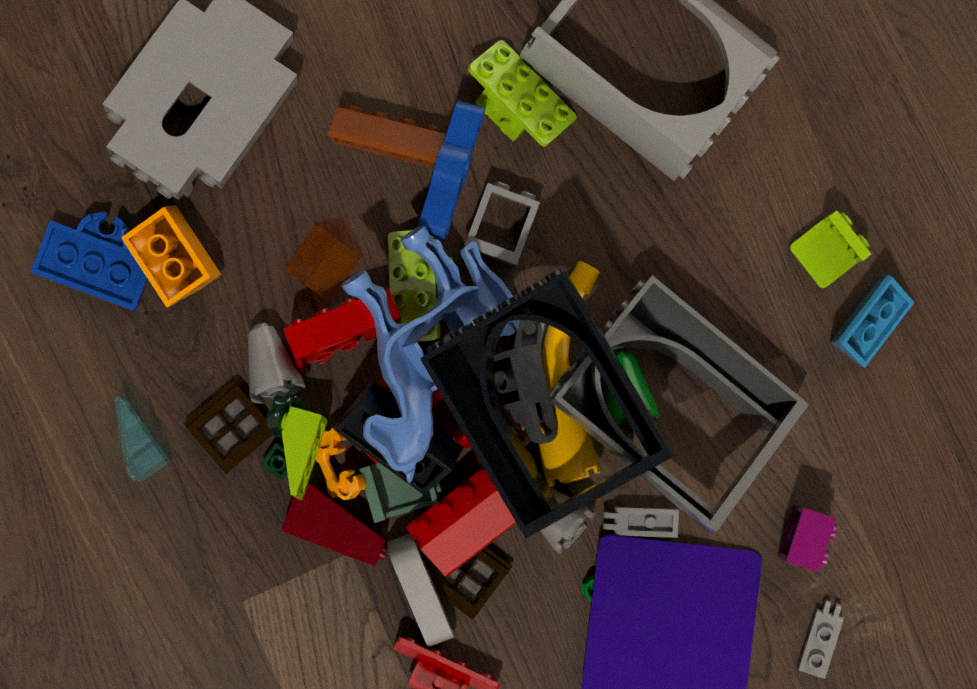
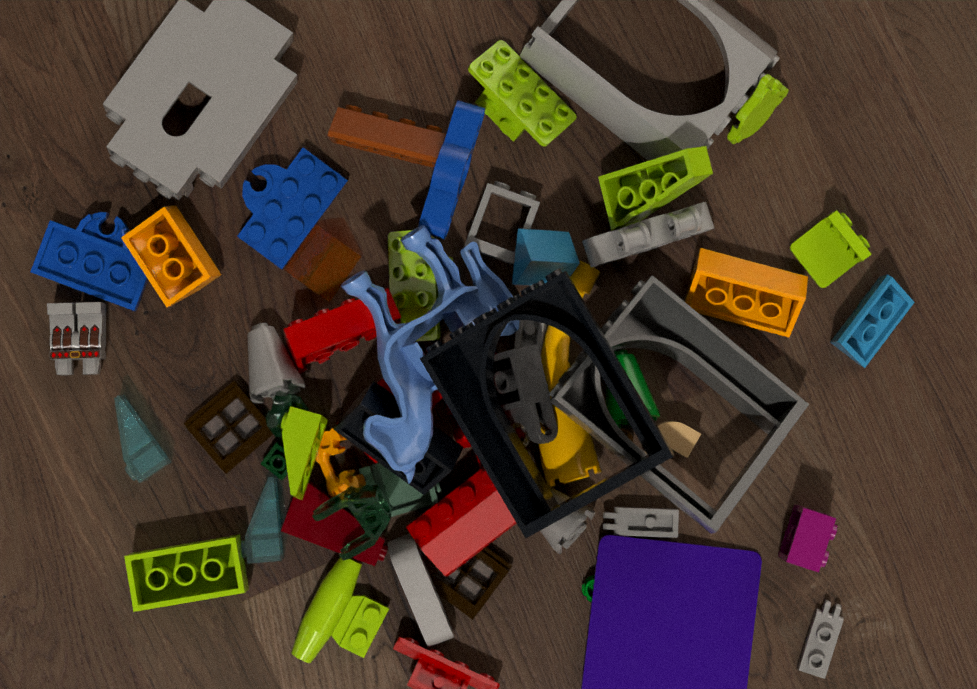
(77, 334): none -> light grey hips
(186, 573): none -> lime brick
(264, 533): none -> clear light blue slope
(288, 205): none -> blue plate
(339, 614): none -> lime plate
(369, 508): none -> clear green piece
(542, 253): none -> dark azure slope
(648, 186): none -> lime wedge
(648, 234): none -> light grey piece
(679, 437): none -> tan brick
(746, 292): none -> light orange slope
(758, 108): none -> lime tile

